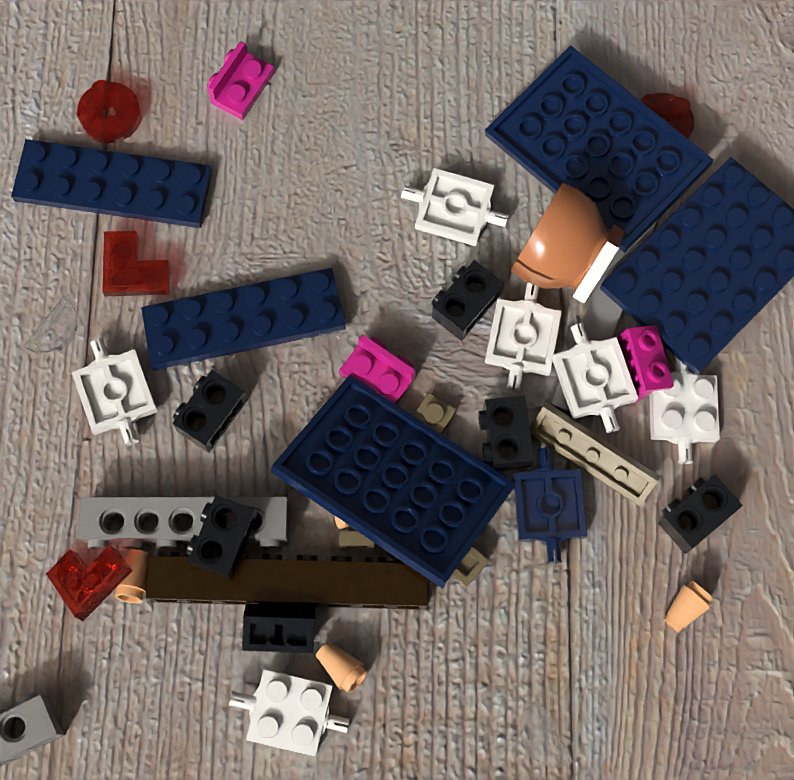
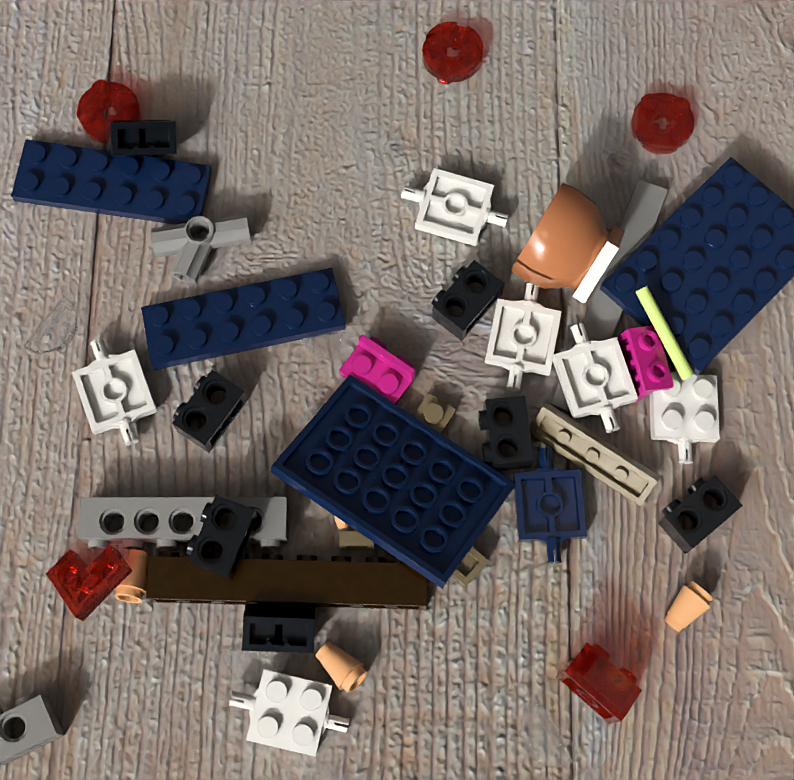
(125, 274): clear red plate -> none
(141, 137): none -> black brick
(194, 252): none -> light grey piece
(239, 81): dark pink bracket -> none
(448, 68): none -> clear red plate
(600, 139): dark blue plate -> none
(600, 683): none -> clear red slope
(664, 332): none -> yellowish green bar

